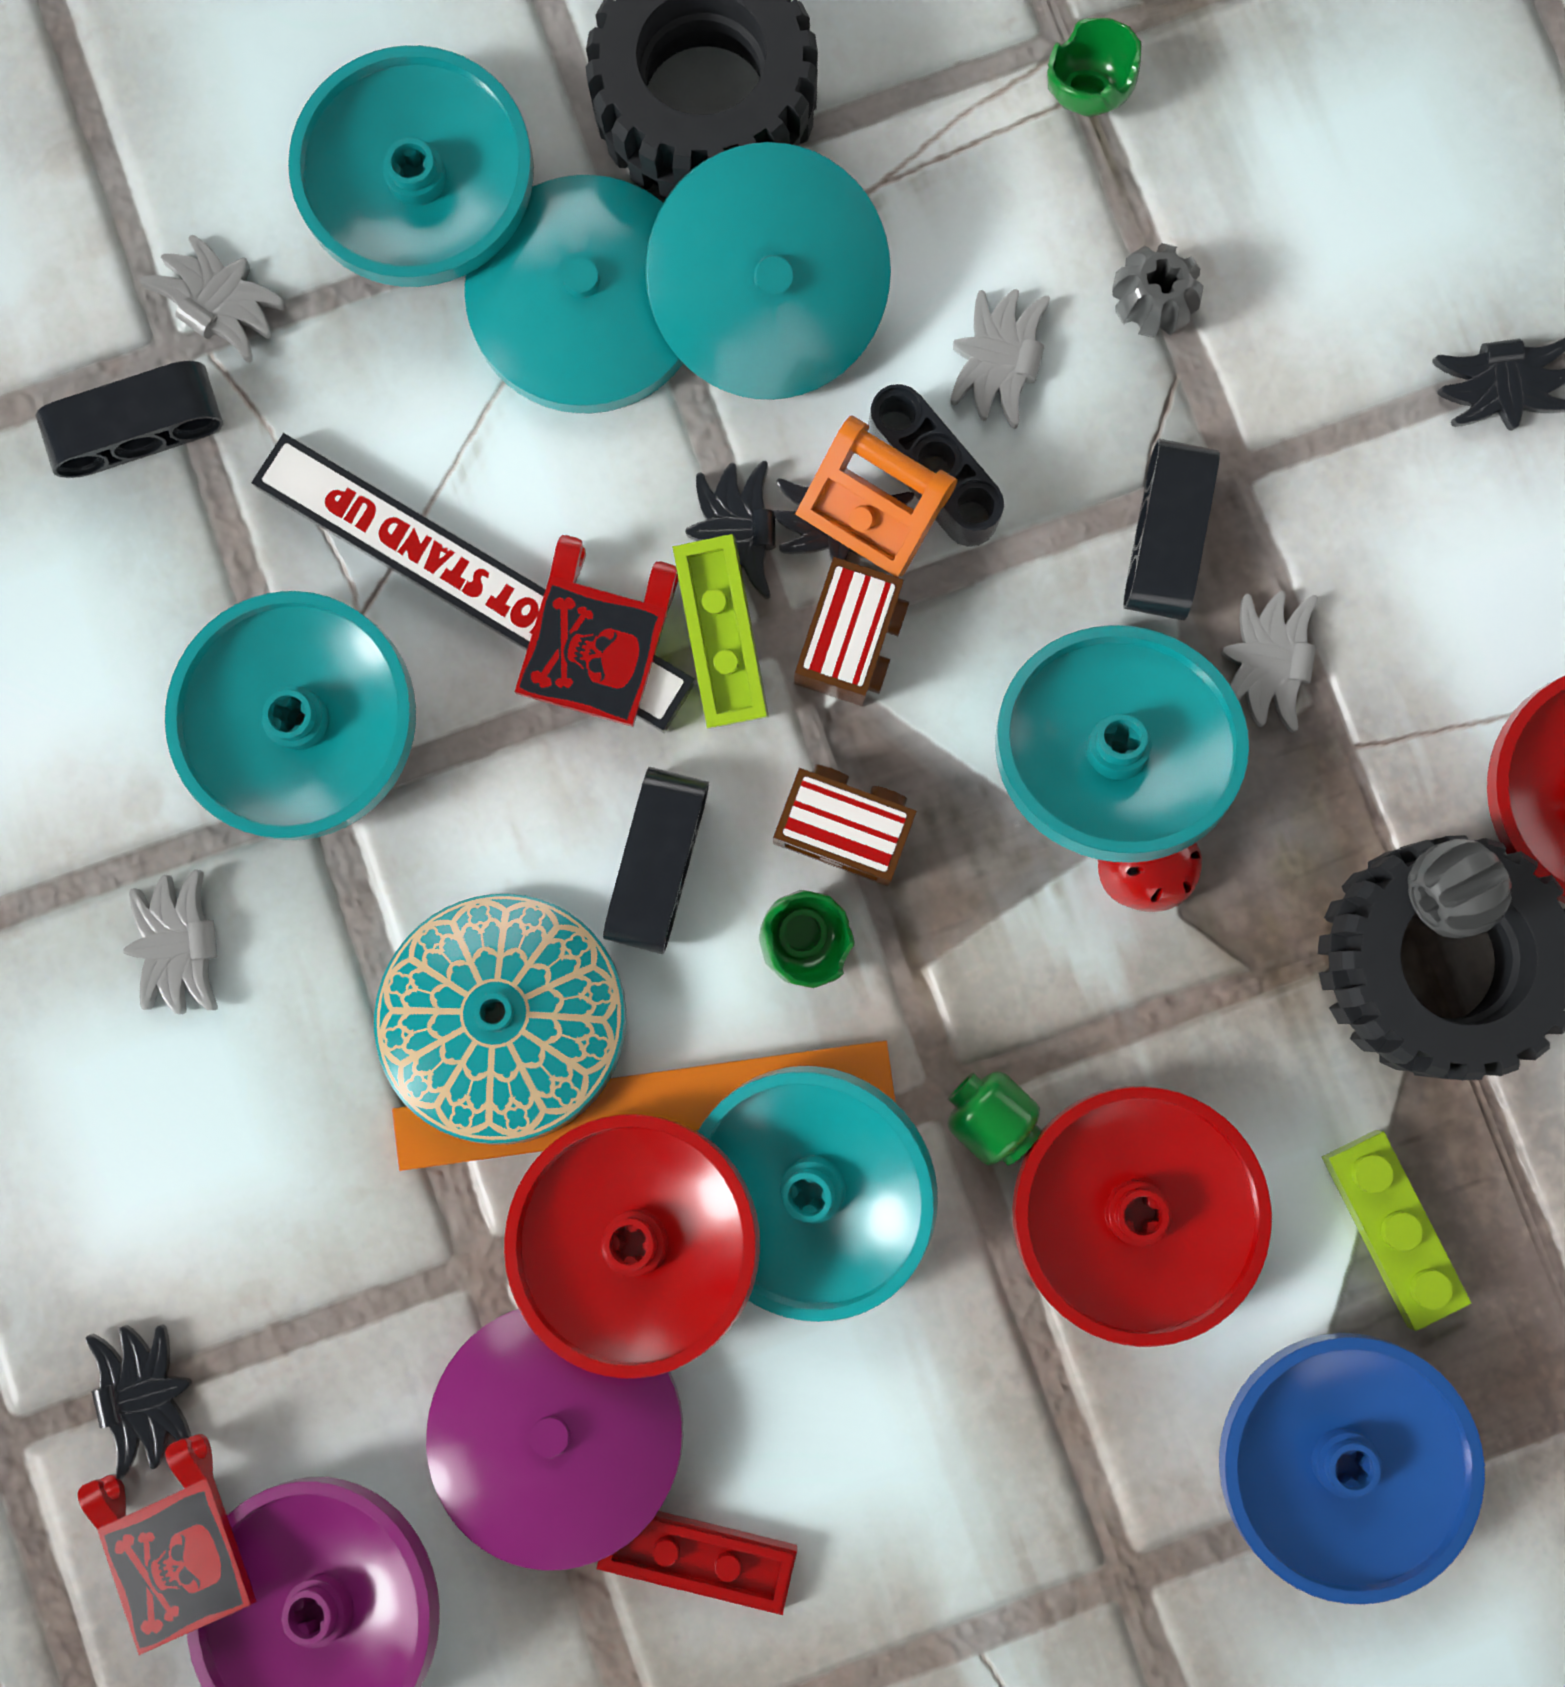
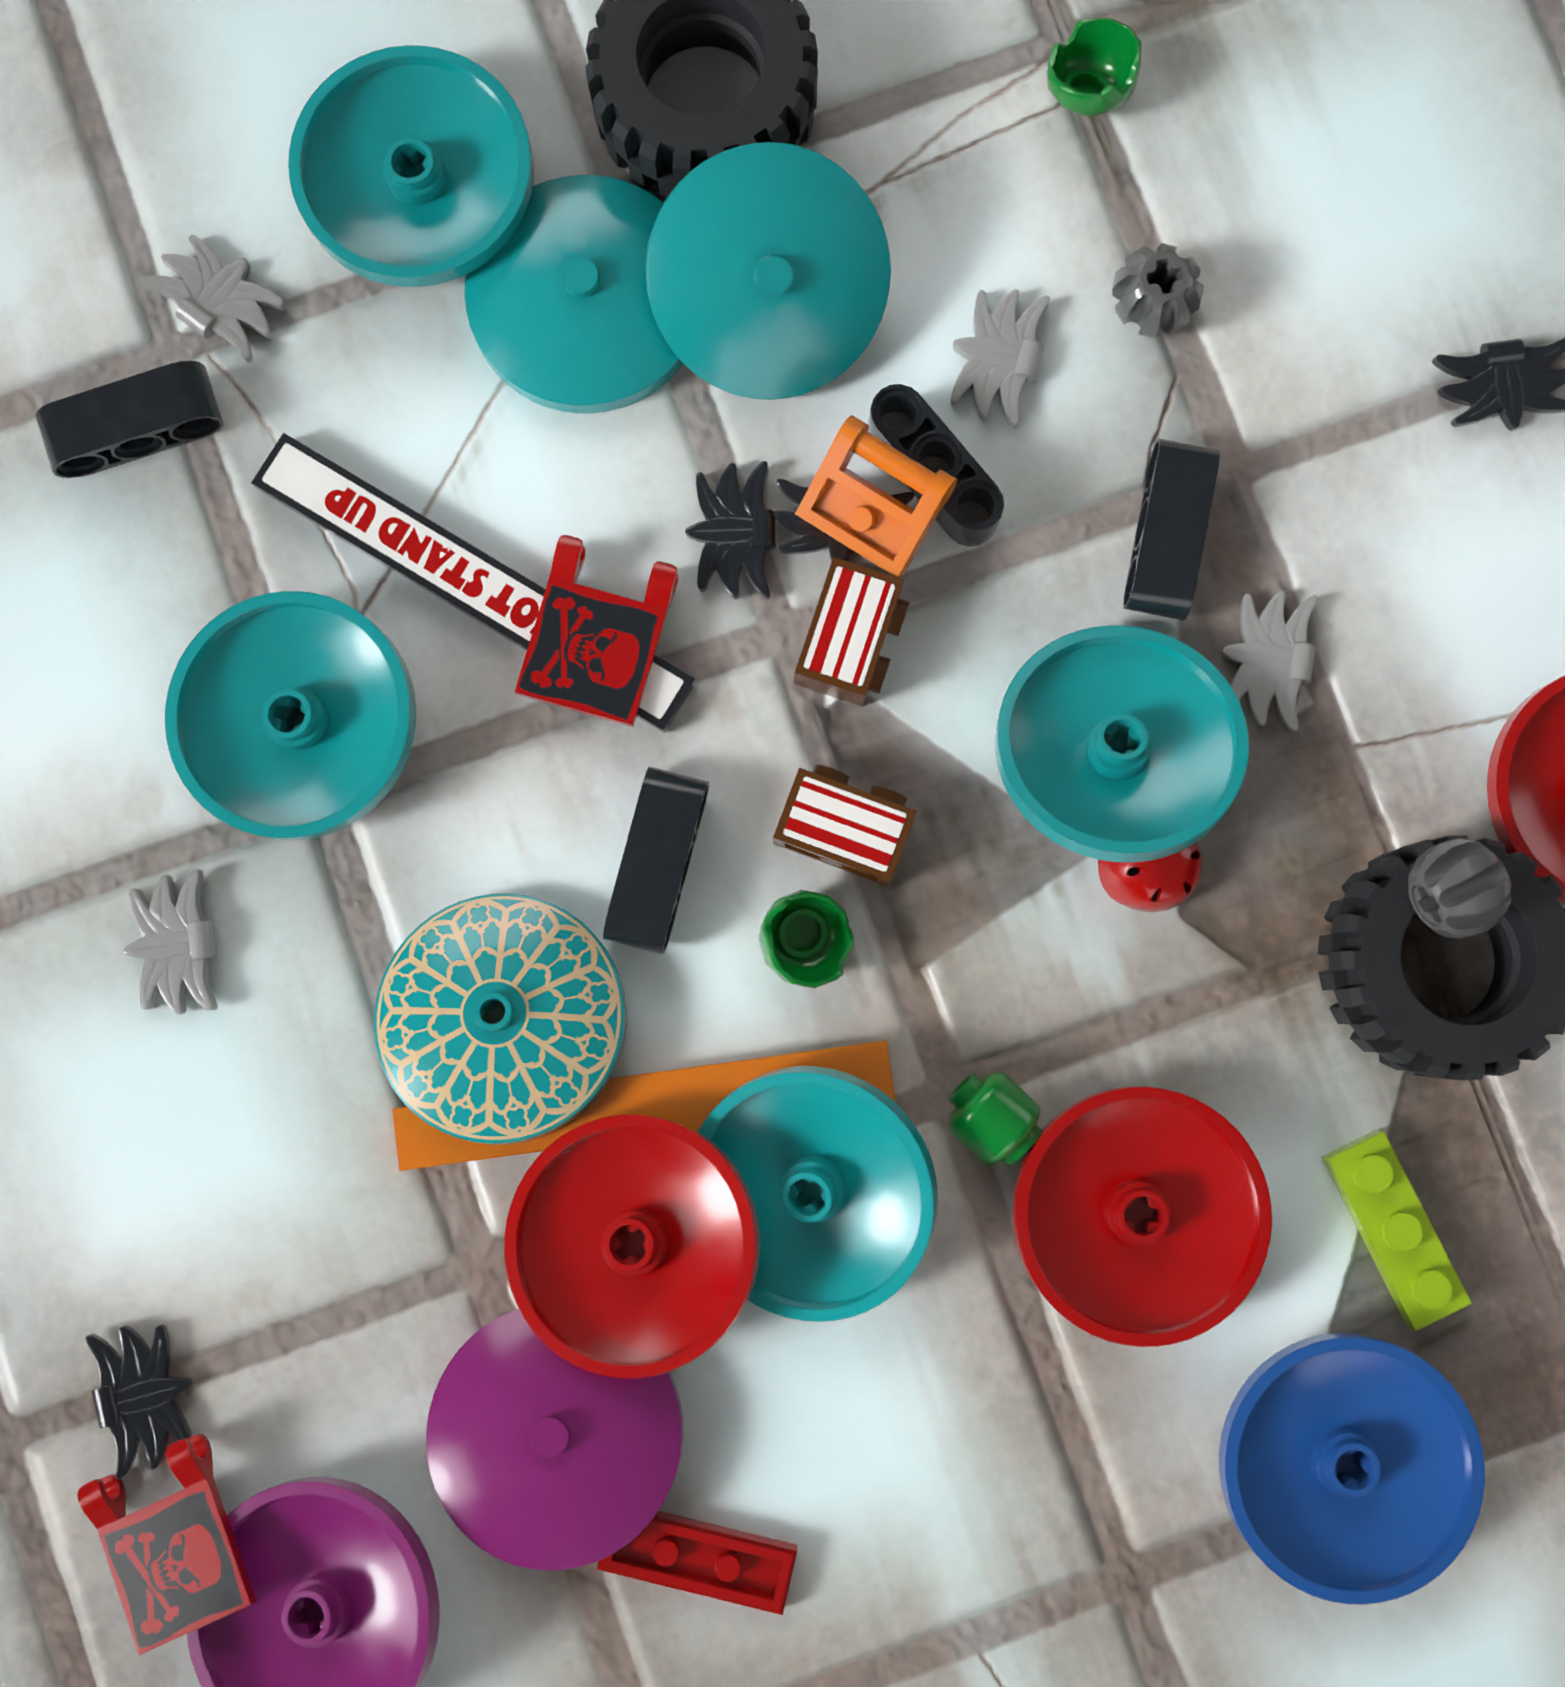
(720, 631): lime plate -> none

